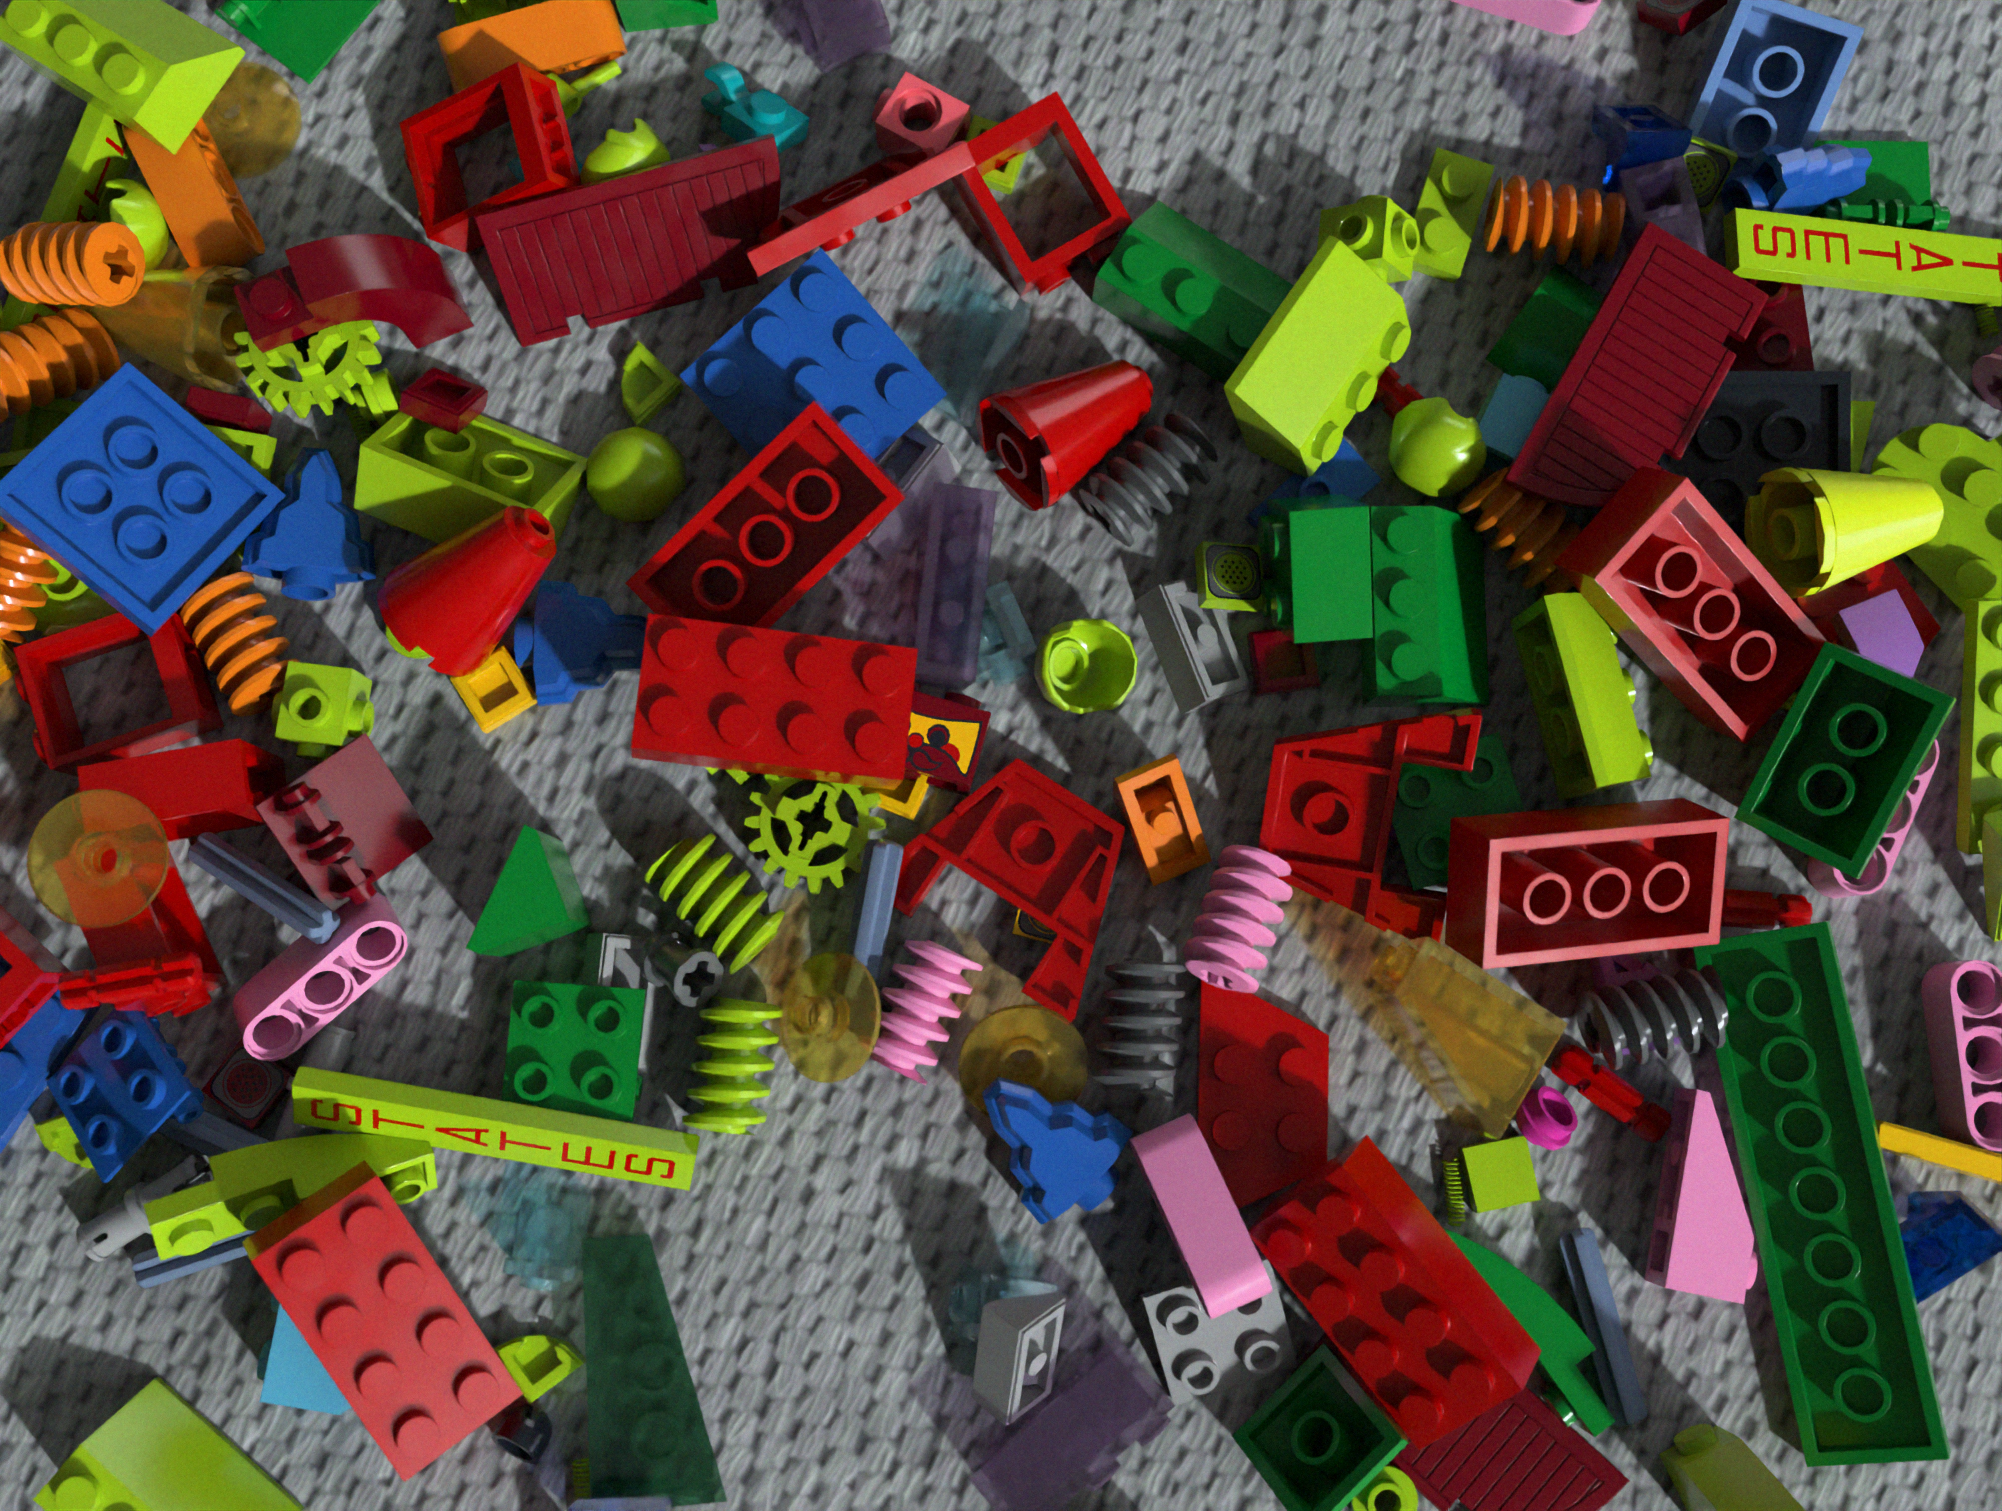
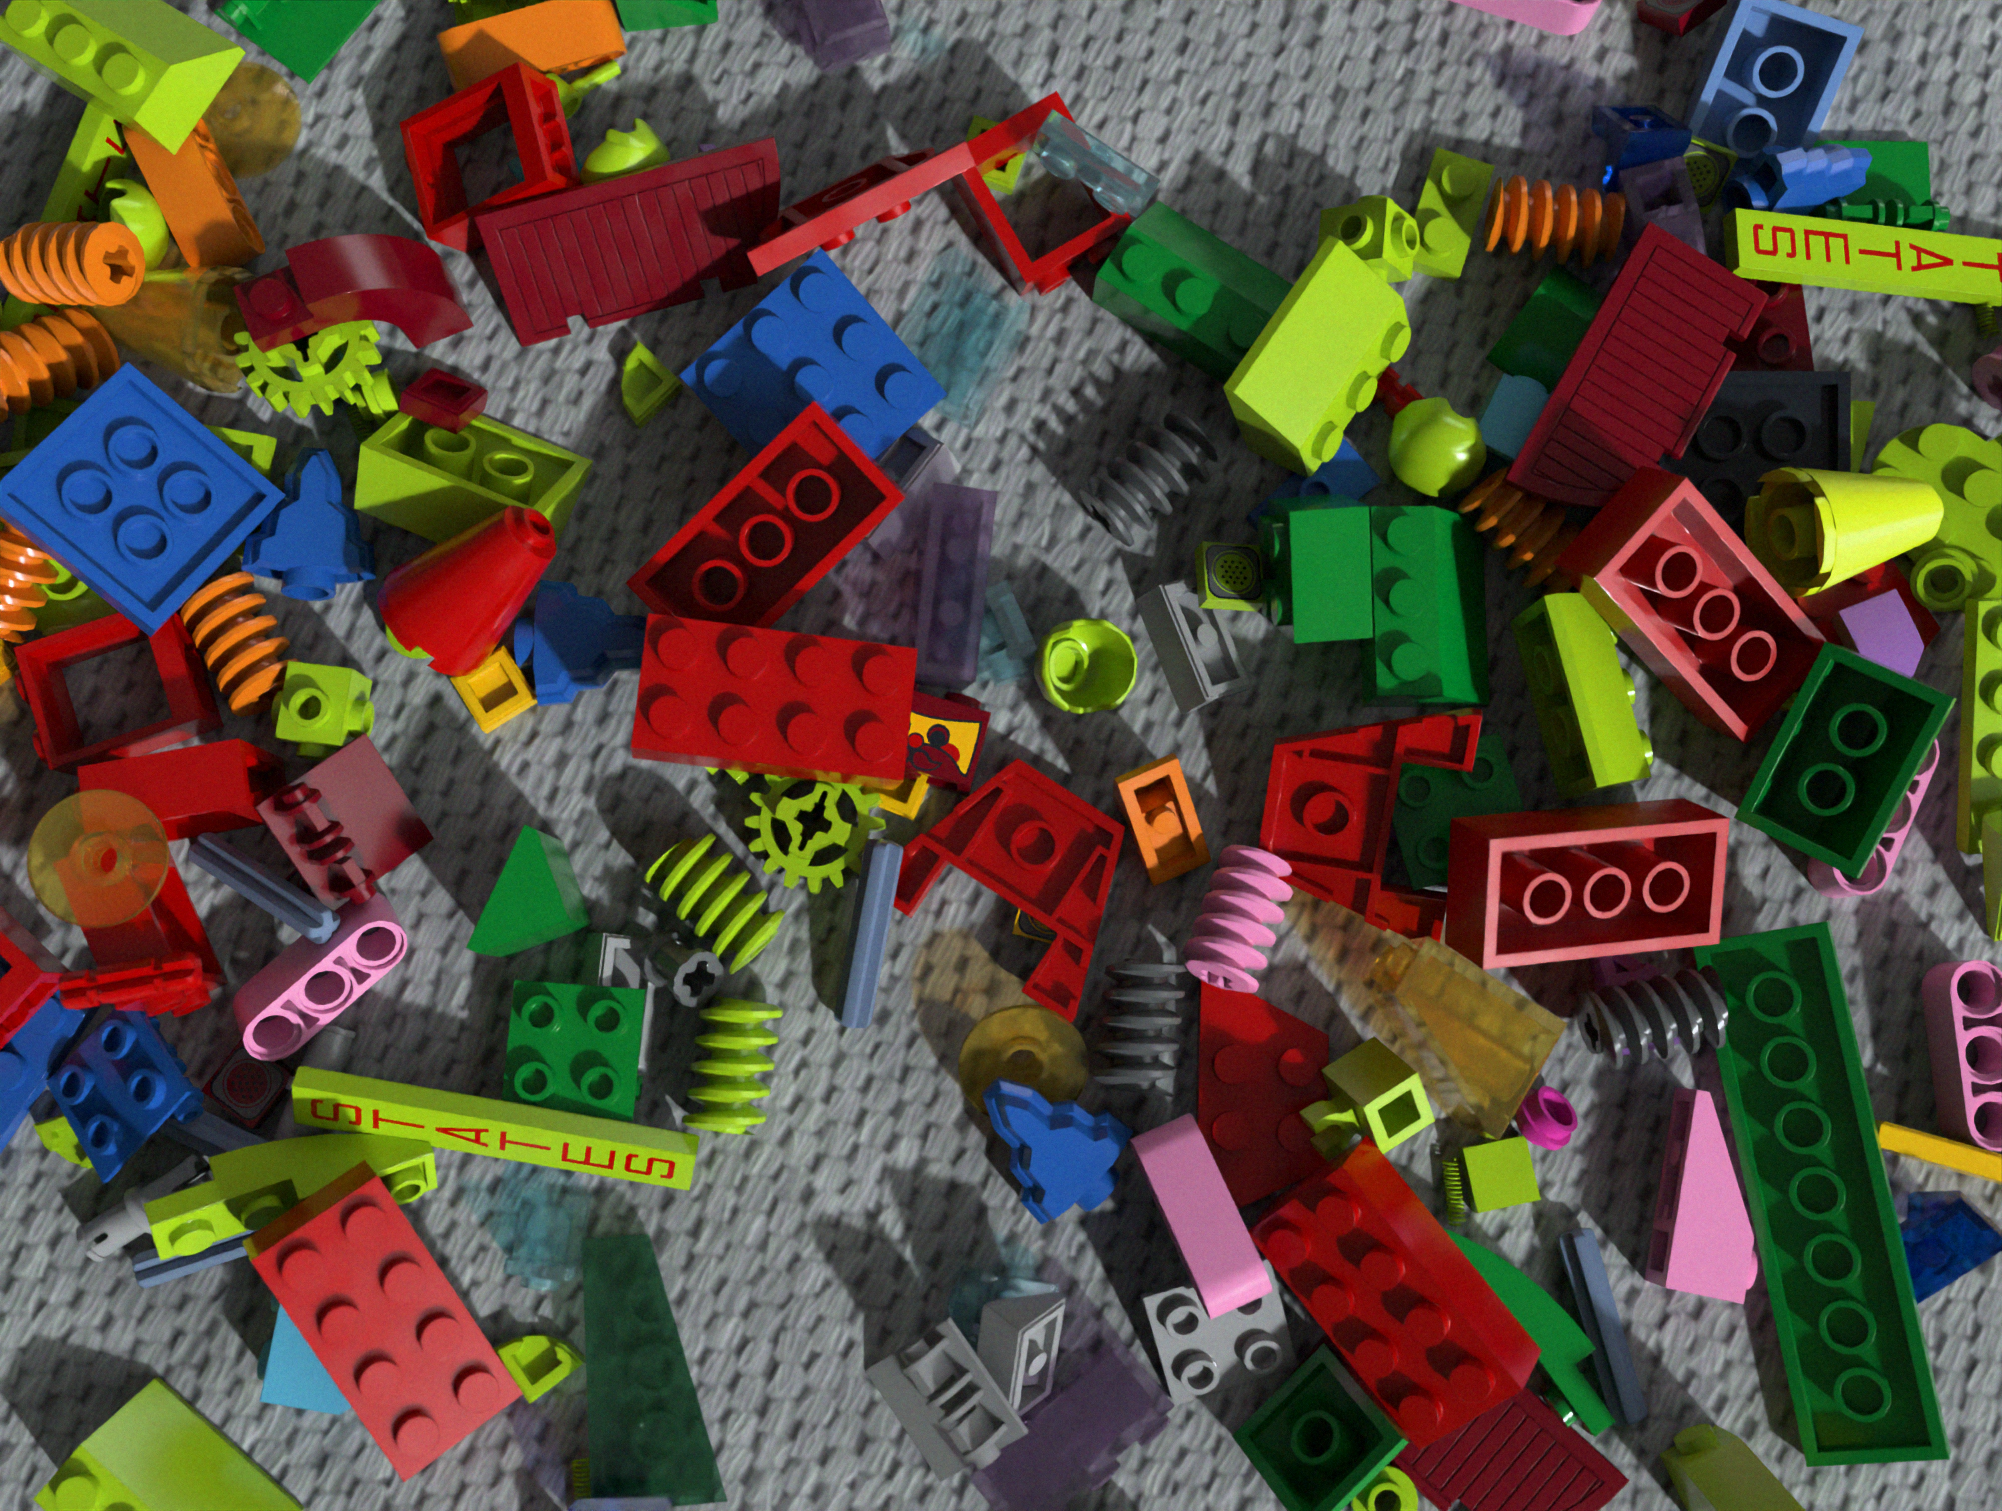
(227, 411): dark red tile -> none
(522, 1436): black hinge -> none
(635, 474): lime hair -> none
(752, 114): teal plate -> none
(830, 1017): clear yellow dish -> none
(914, 100): coral brick -> none
(919, 1007): bright pink piece -> none
(947, 1401): none -> light grey hinge
(1061, 427): red cone -> none
(1075, 153): none -> clear light blue plate
(1280, 664): dark red tile -> none
(1370, 1096): none -> lime brick
(1611, 1093): red axle -> none
(1763, 912): red axle -> none
(1948, 599): none -> lime plate

